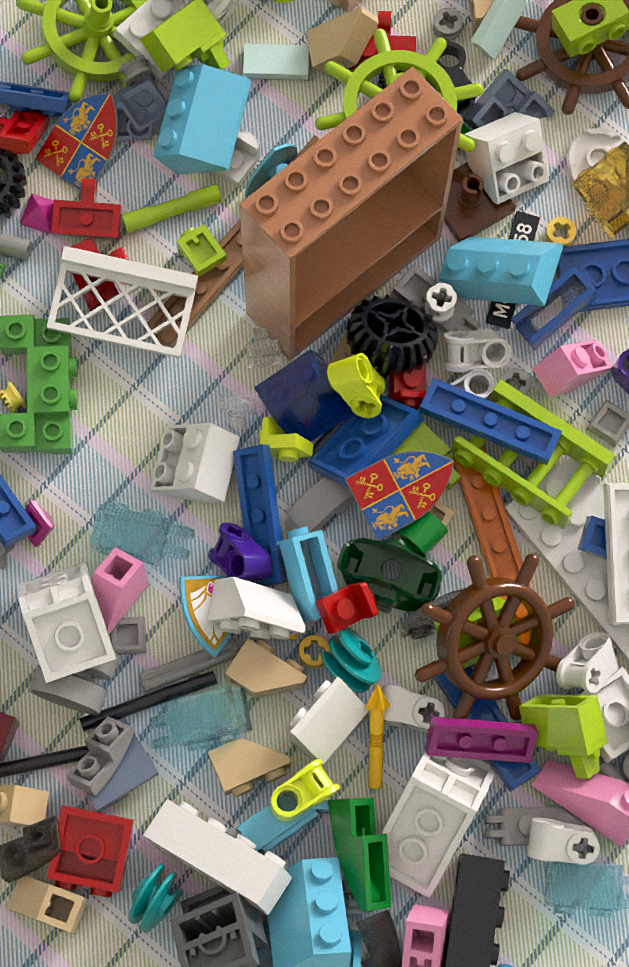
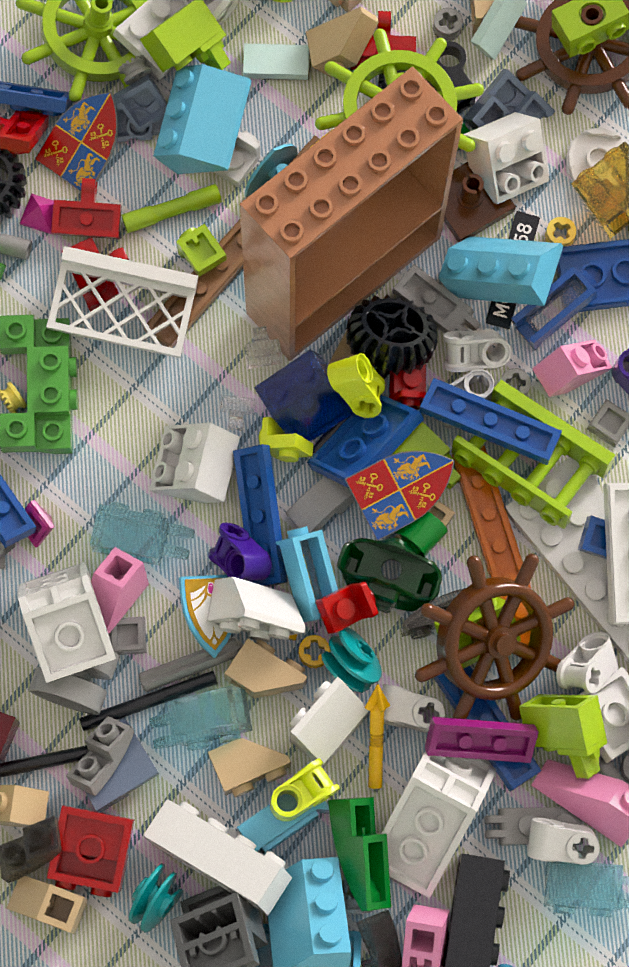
(450, 298): white bush -> none

